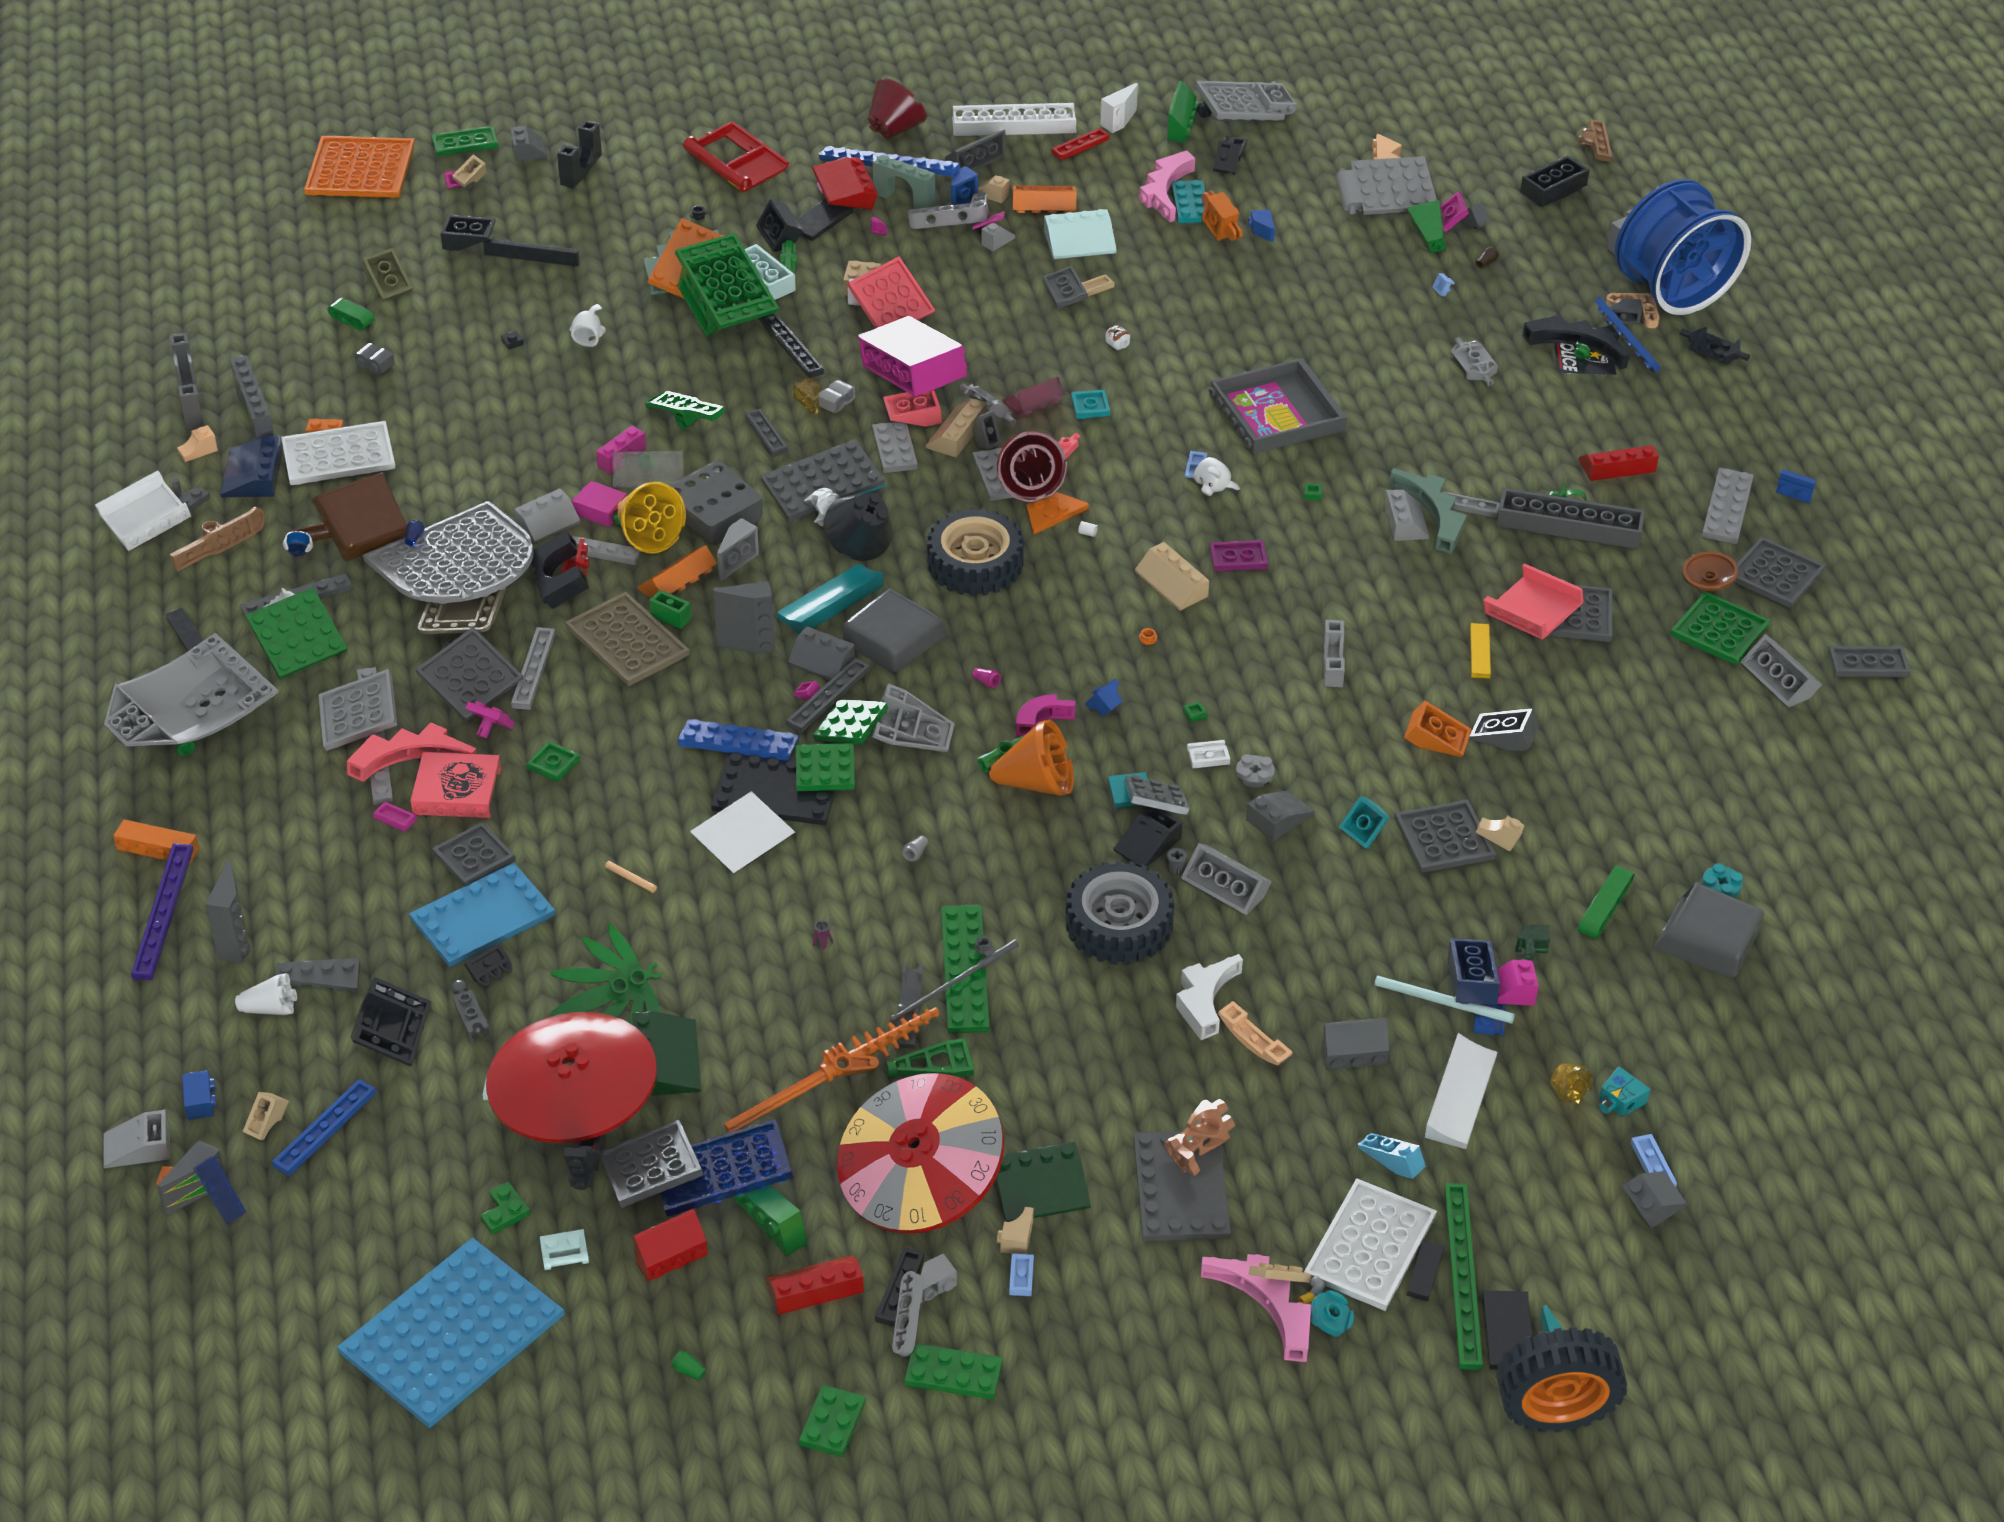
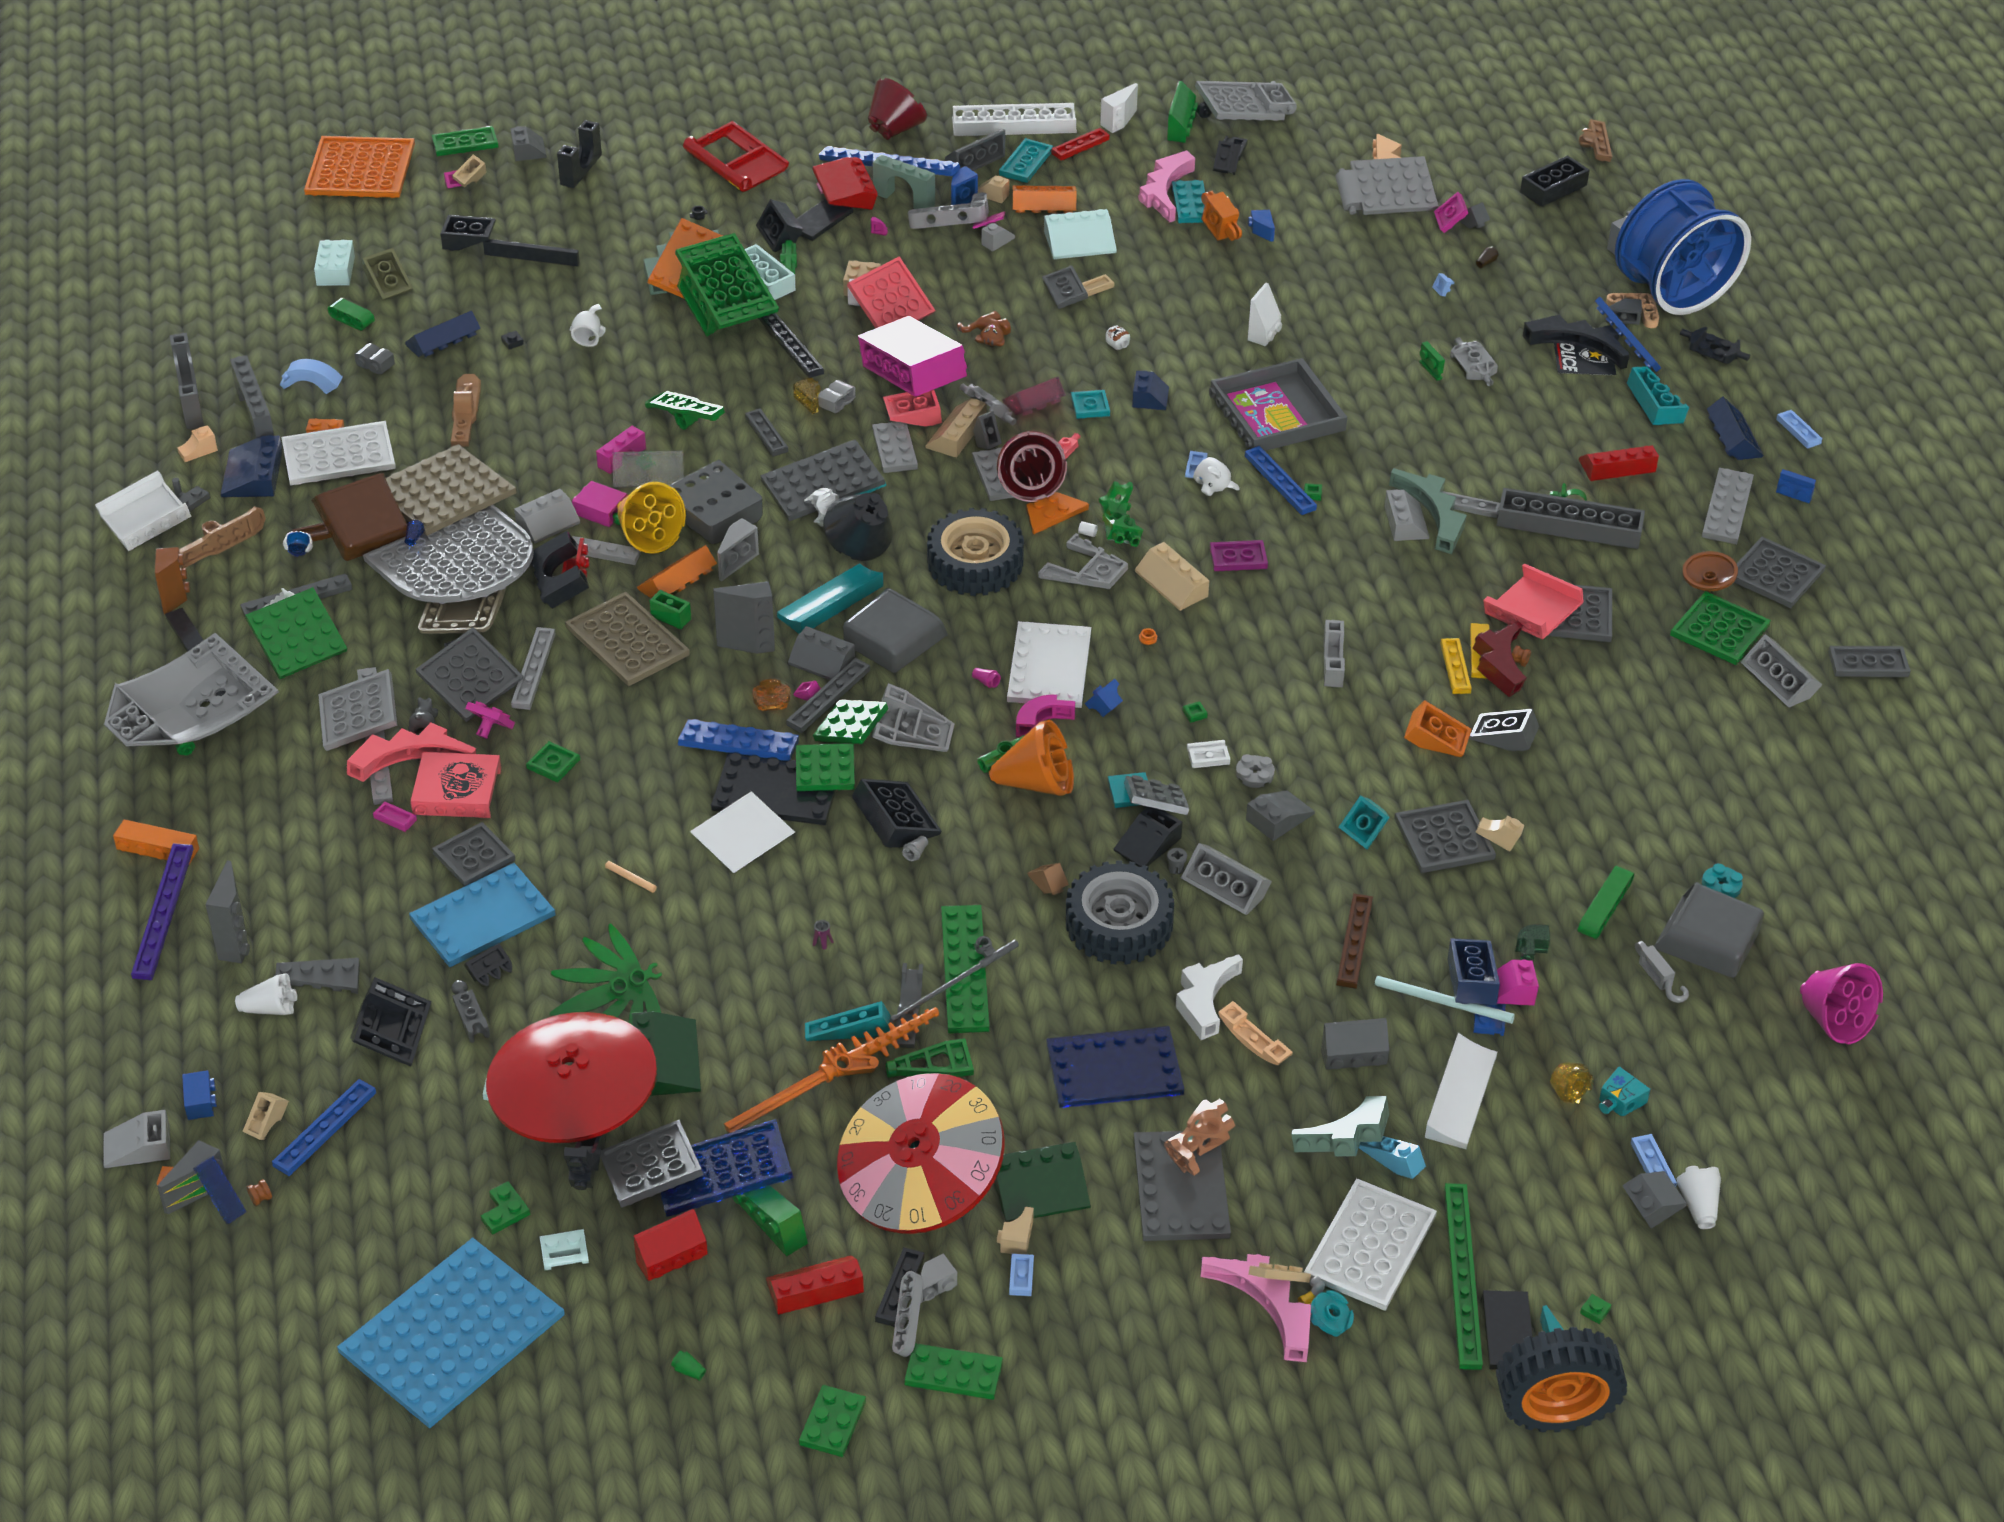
(171, 578): none -> dark orange slope
(259, 1192): none -> dark orange wheel
(313, 371): none -> light blue arch
(334, 262): none -> light aqua brick
(423, 715): none -> dark grey animal
(443, 334): none -> dark blue slope
(447, 488): none -> dark tan plate
(465, 408): none -> medium nougat piece
(778, 700): none -> clear orange plate
(849, 1023): none -> teal slope
(894, 811): none -> black slope
(992, 329): none -> dark orange animal
(1026, 160): none -> teal plate
(1049, 662): none -> white plate
(1049, 878): none -> medium nougat slope
(1100, 571): none -> light grey wing
(1114, 1066): none -> clear blue plate
(1117, 522): none -> green hips
(1149, 391): none -> dark blue slope
(1264, 317): none -> white slope
(1280, 480): none -> blue plate
(1344, 1135): none -> sand green arch
(1354, 941): none -> reddish brown tile
(1425, 1270): black tile -> none
(1430, 224): green slope -> none
(1431, 360): none -> green plate
(1456, 666): none -> yellow tile
(1497, 660): none -> dark red arch
(1521, 656): none -> dark orange wheel
(1581, 351): green plate -> none
(1595, 1309): none -> green plate
(1655, 398): none -> teal wedge
(1659, 971): none -> light grey piece
(1701, 1194): none -> white cone
(1733, 430): none -> dark blue slope
(1799, 429): none -> light blue plate
(1844, 1000): none -> dark pink cone

